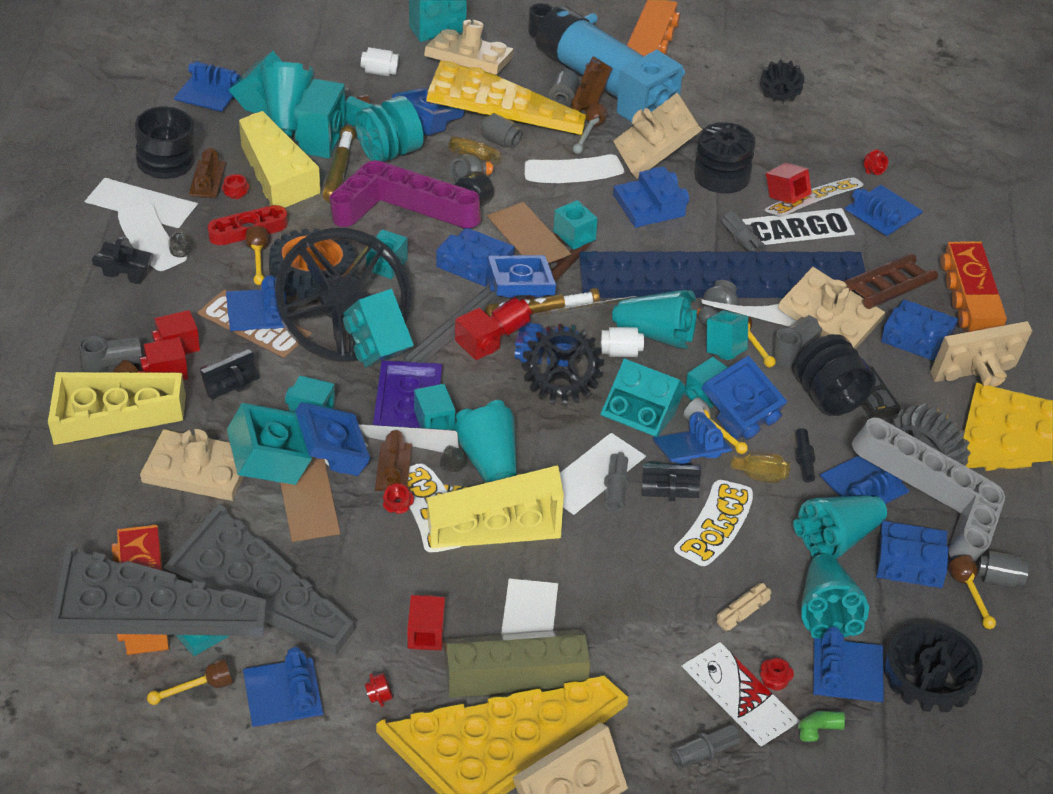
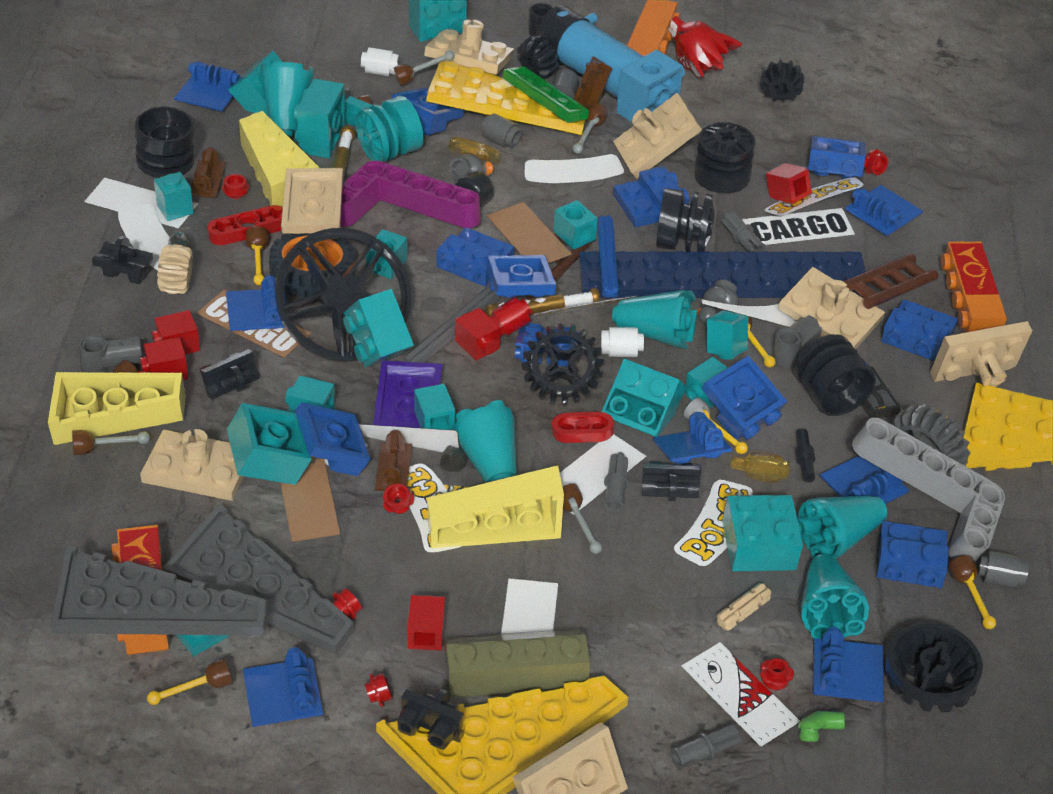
(84, 441): none -> hinge
(173, 196): none -> teal brick
(175, 269): none -> tan gear
(312, 200): none -> tan plate
(347, 603): none -> red plate
(405, 73): none -> hinge
(433, 714): none -> black hips
(538, 56): none -> black gear
(546, 94): none -> green tile
(571, 503): none -> hinge
(582, 427): none -> red plate
(607, 257): none -> blue axle
(685, 220): none -> black wheel
(700, 45): none -> red piece
(762, 533): none -> teal brick
(836, 157): none -> blue plate

